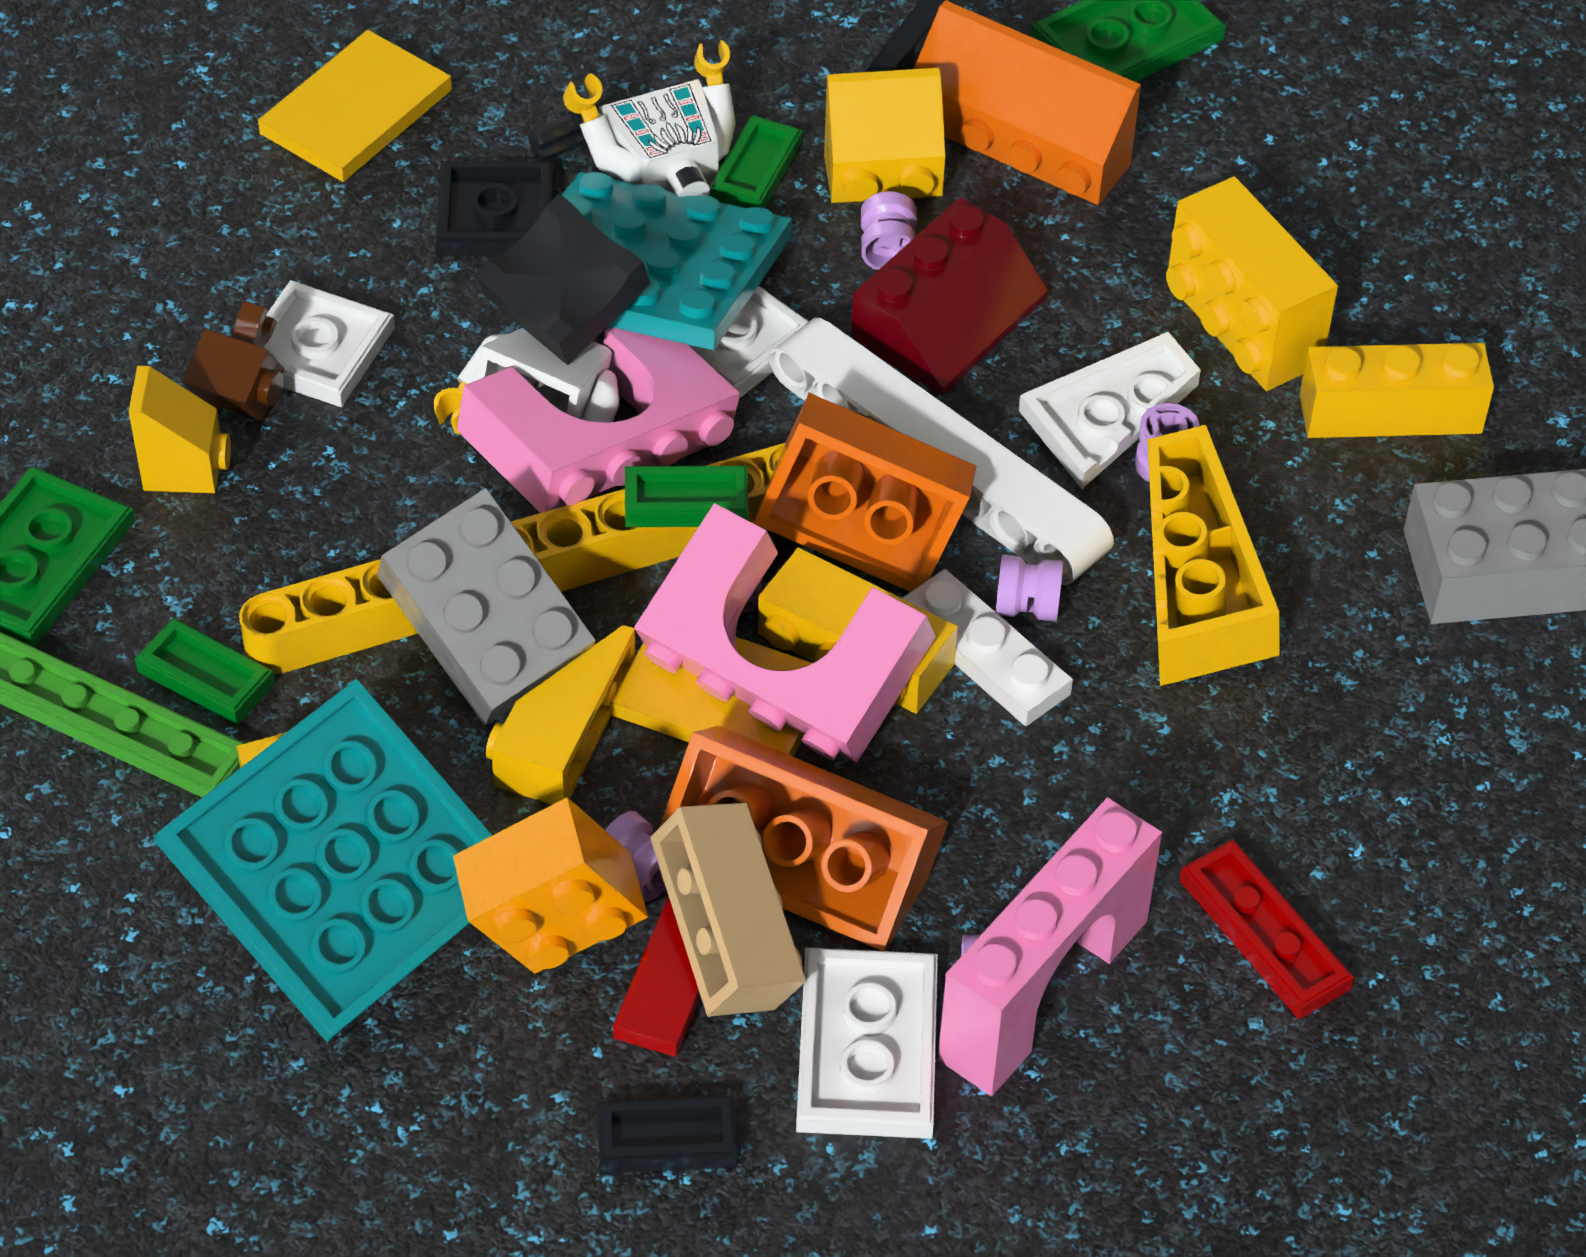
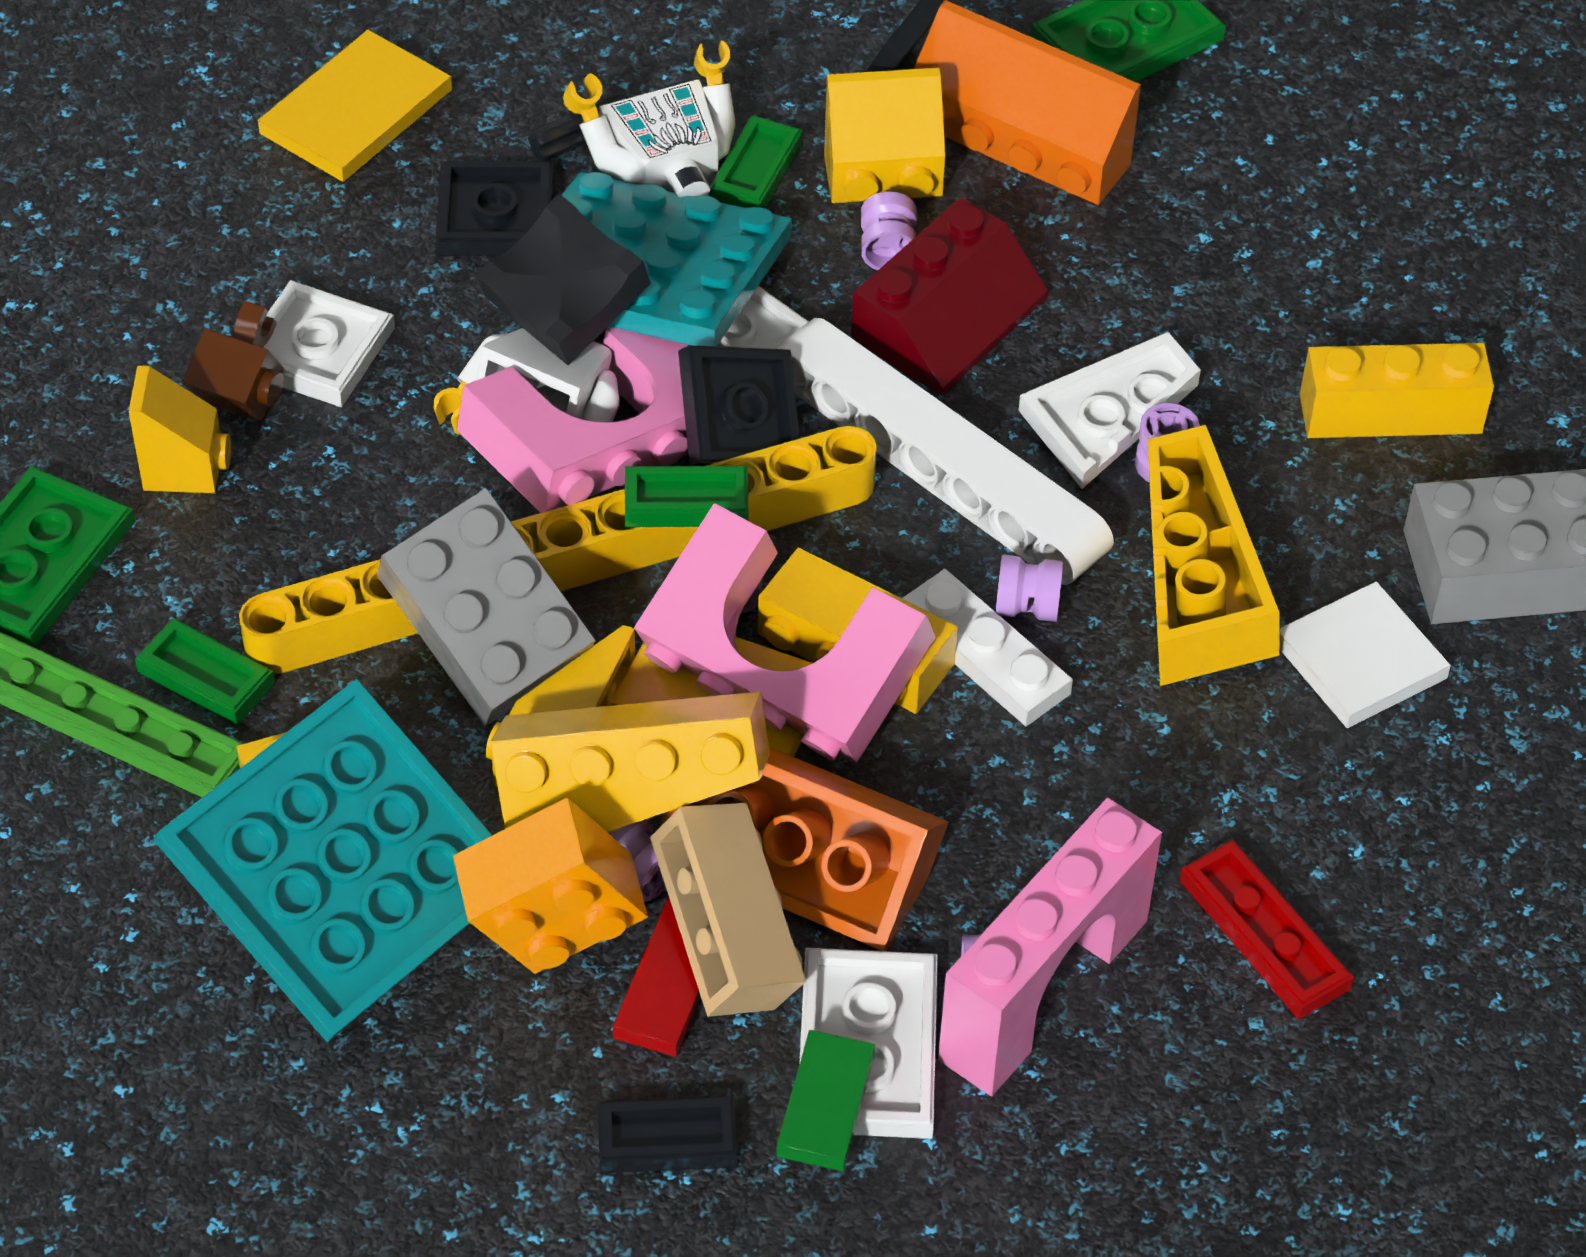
(629, 757): none -> yellow wedge
(736, 401): none -> black tile
(826, 1100): none -> green tile
(865, 494): orange slope -> none
(1249, 282): yellow brick -> none
(1362, 654): none -> white tile

